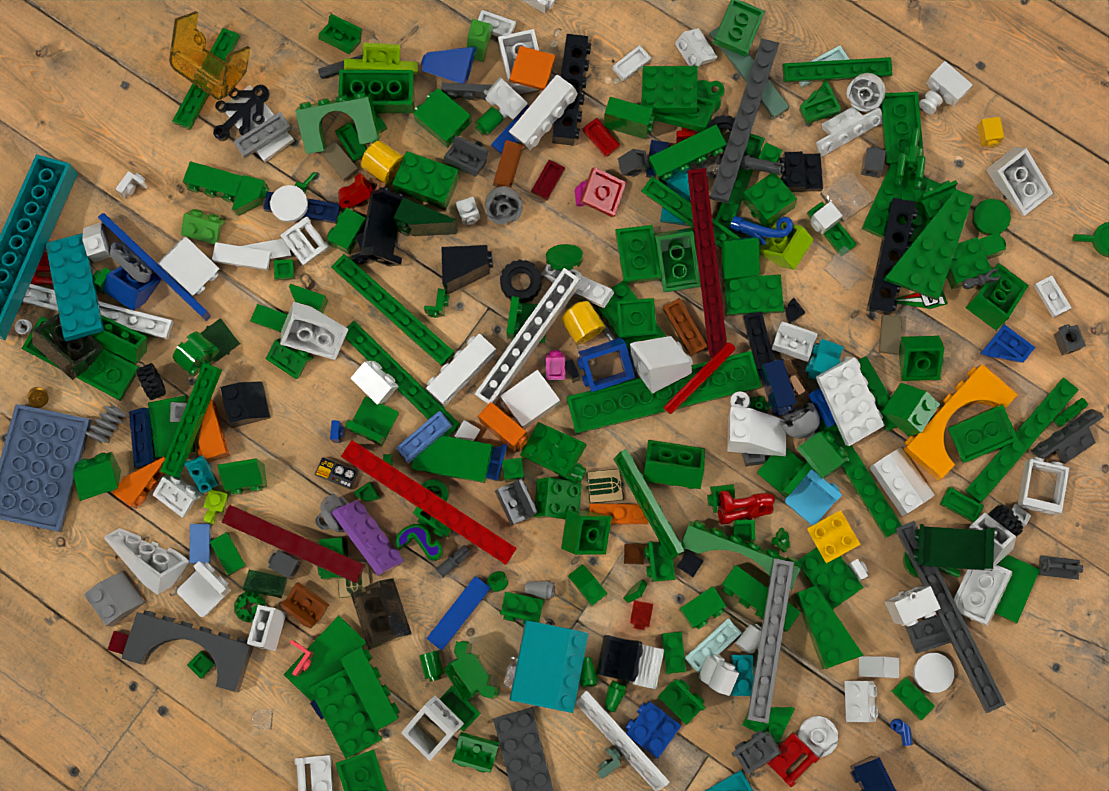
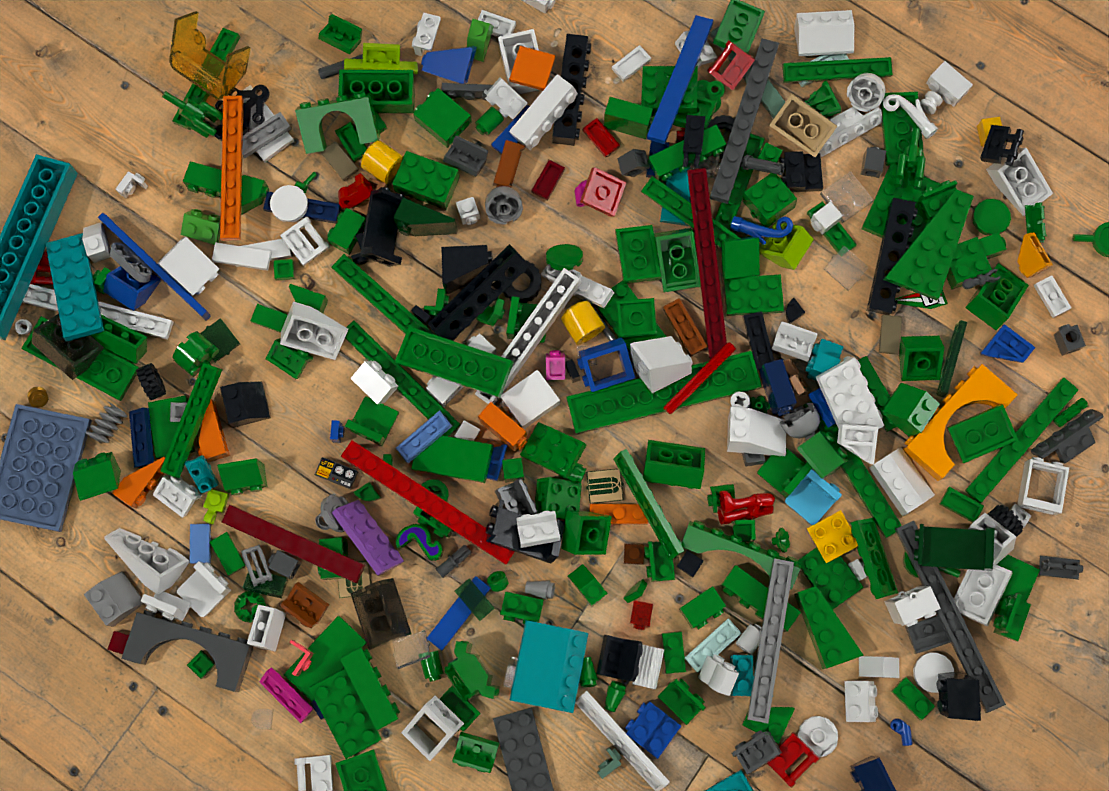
(167, 604): none -> white bracket
(195, 114): none -> green plant
(231, 168): none -> orange plate
(261, 579): none -> light grey tile
(286, 695): none -> dark pink plate
(411, 649): none -> clear piece
(421, 315): none -> black tile
(426, 33): none -> white bracket
(454, 362): none -> green plate
(470, 295): none -> black brick
(474, 599): none -> clear green tile
(492, 313): none -> green bracket
(504, 533): none -> black panel
(537, 529): none -> white bracket
(680, 79): none -> blue tile
(693, 138): none -> black hinge
(737, 67): none -> red plate
(803, 125): none -> tan slope
(824, 33): none -> white slope
(859, 440): none -> white wing
(874, 558): none -> green plate
(916, 113): none -> white plant
(951, 358): none -> clear green tile
(959, 696): none -> black slope
(996, 143): none -> black plate
(1012, 617): none -> green bracket
(1032, 256): none -> light orange slope
(1034, 220): none -> green hinge

